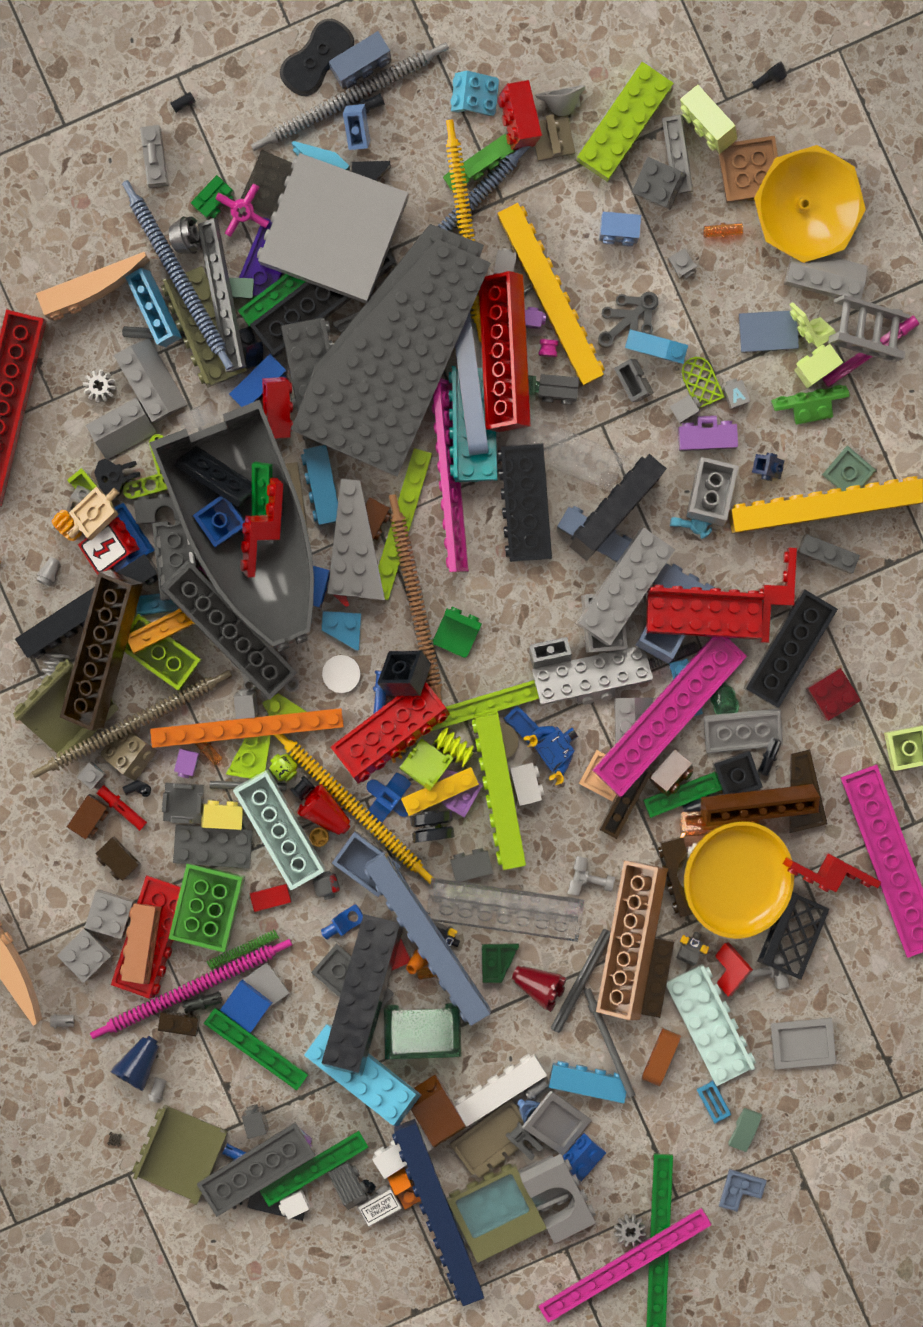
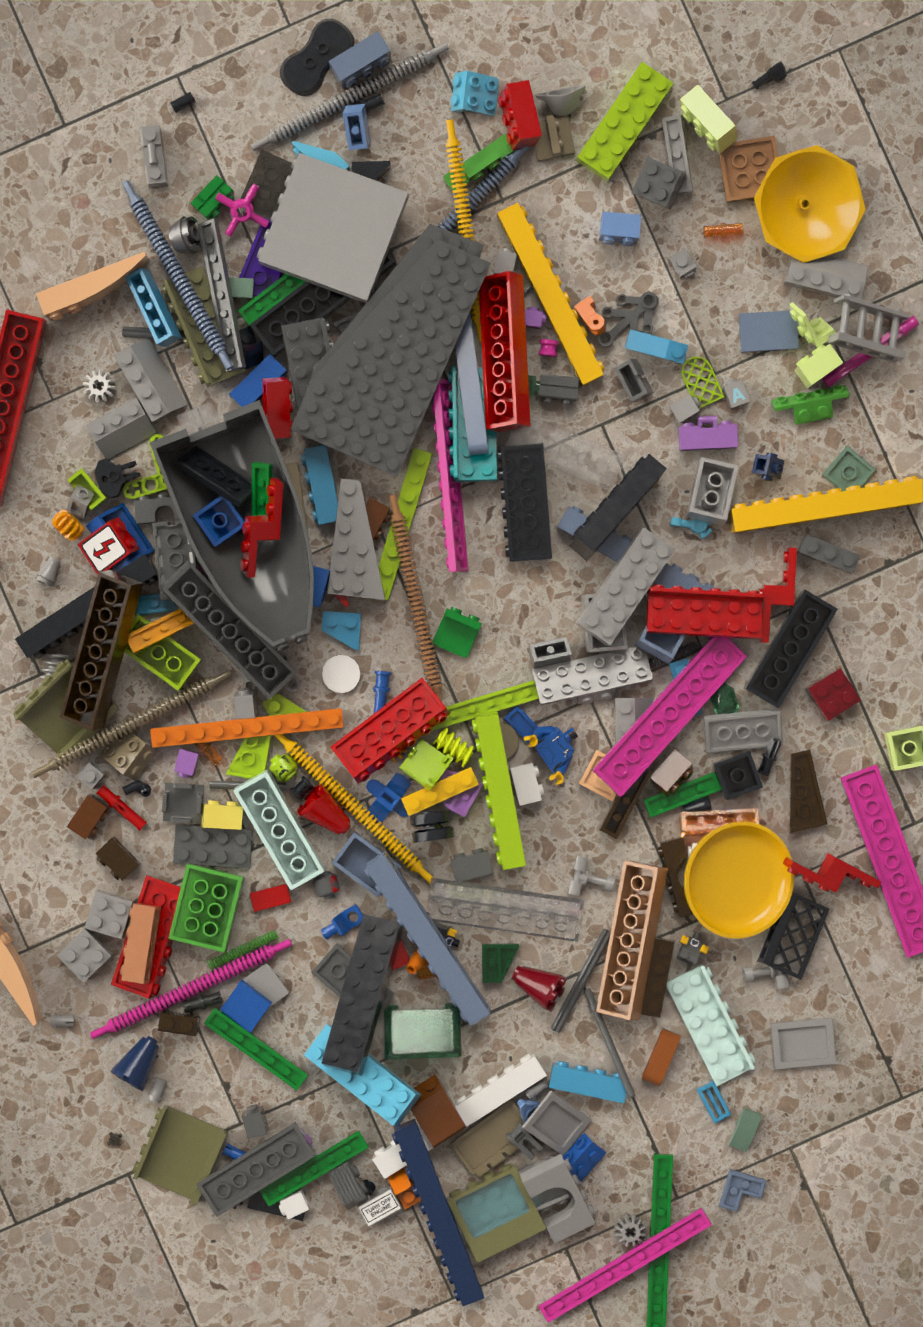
(93, 513): tan plate -> none
(319, 836): pearl gold wheel -> none
(404, 673): black brick -> none
(593, 321): none -> orange leg
(736, 969): red tile -> none
(759, 805): reddish brown brick -> none

